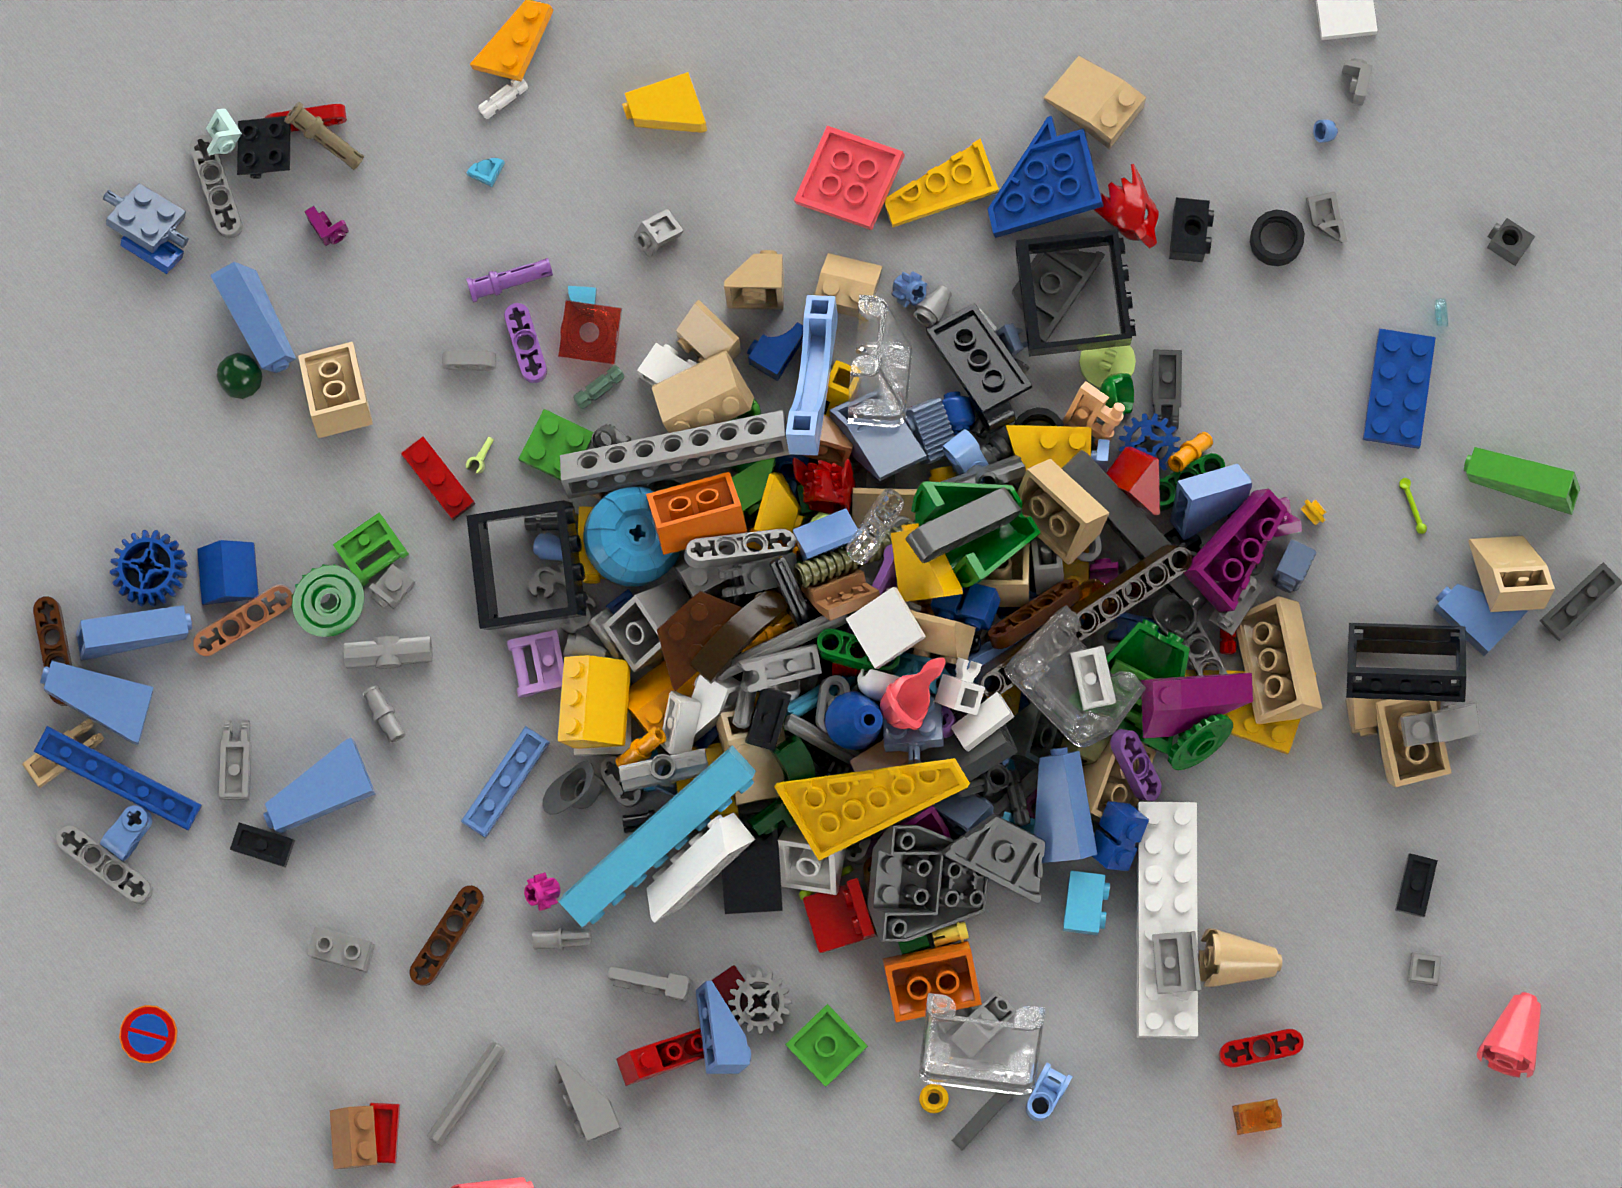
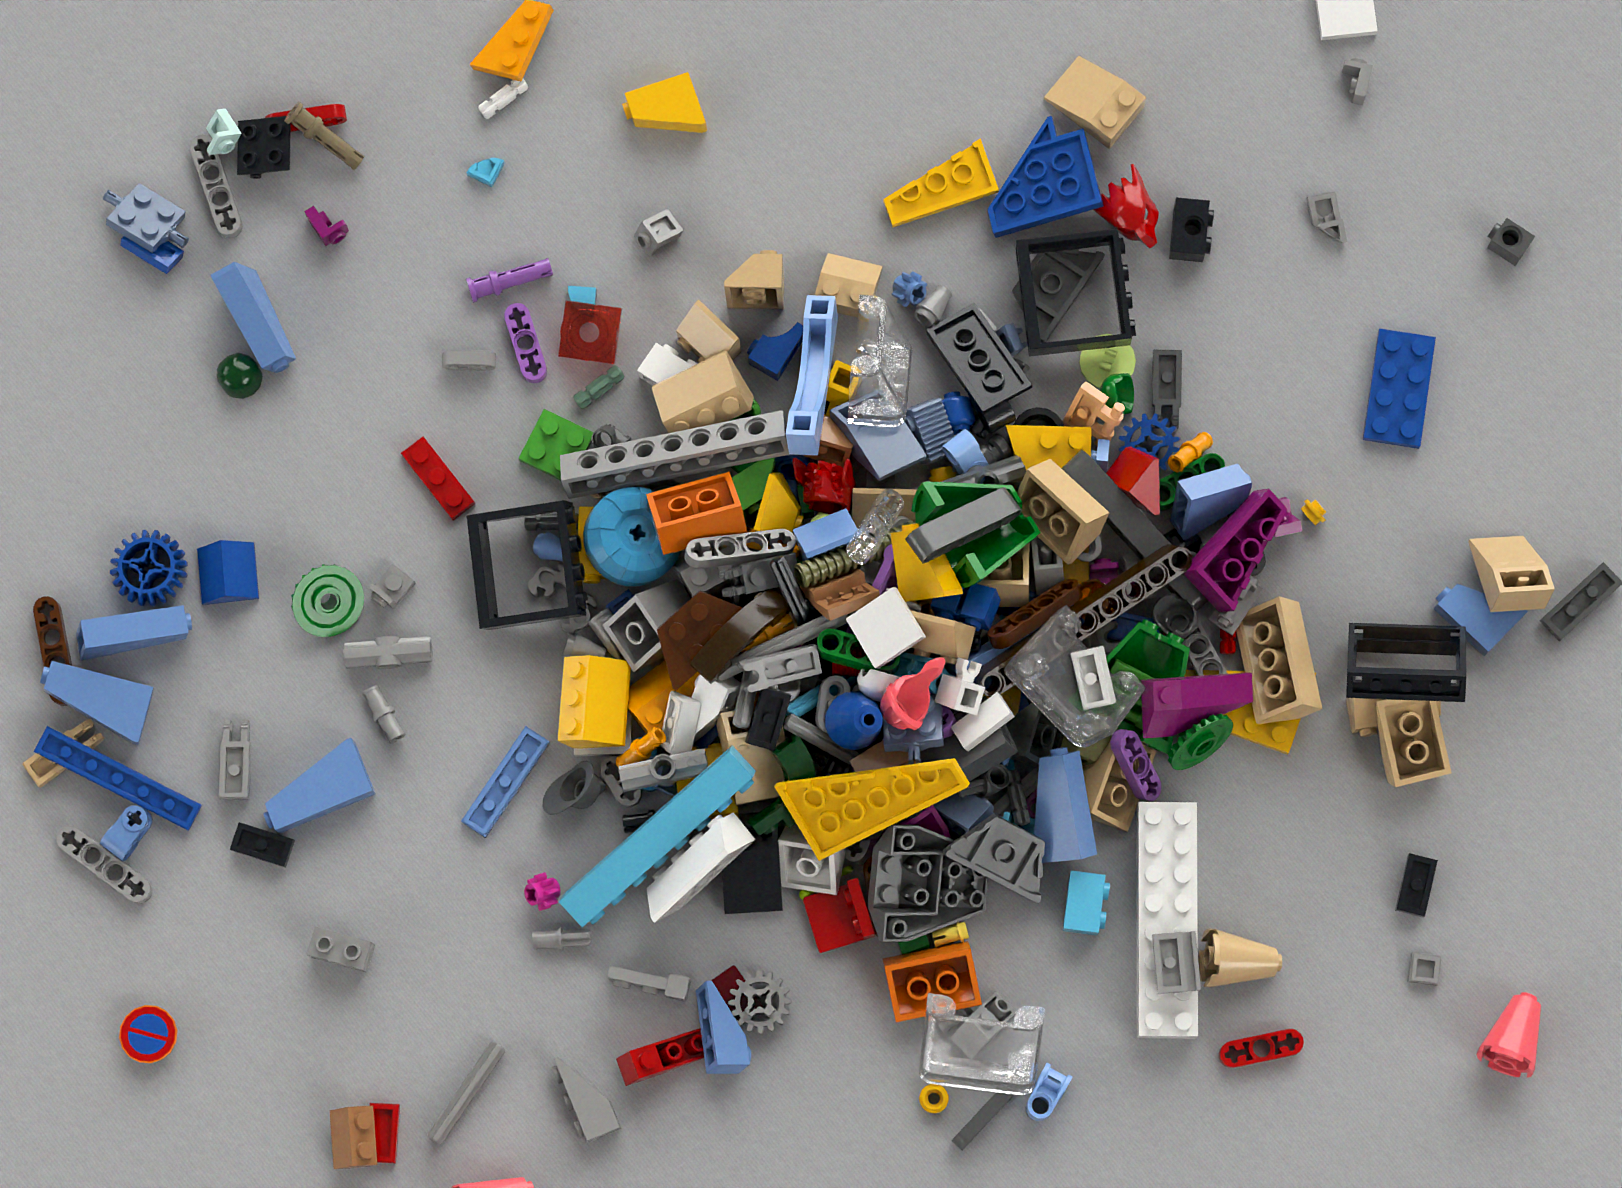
(245, 623): nougat beam -> none
(335, 390): tan slope -> none
(364, 542): bright green plate -> none
(451, 938): reddish brown beam -> none
(480, 456): yellowish green hand -> none
(547, 662): lavender plate -> none
(826, 1045): bright green plate -> none
(849, 177): coral plate -> none
(1127, 828): blue piece -> none
(1257, 1116): clear orange bracket -> none
(1289, 220): black tyre -> none
(1293, 566): sand blue brick -> none
(1324, 130): medium blue hinge -> none
(1404, 484): lime hinge -> none
(1441, 312): clear light blue tile -> none
(1448, 724): light grey arch -> none
(1524, 479): bright green slope -> none

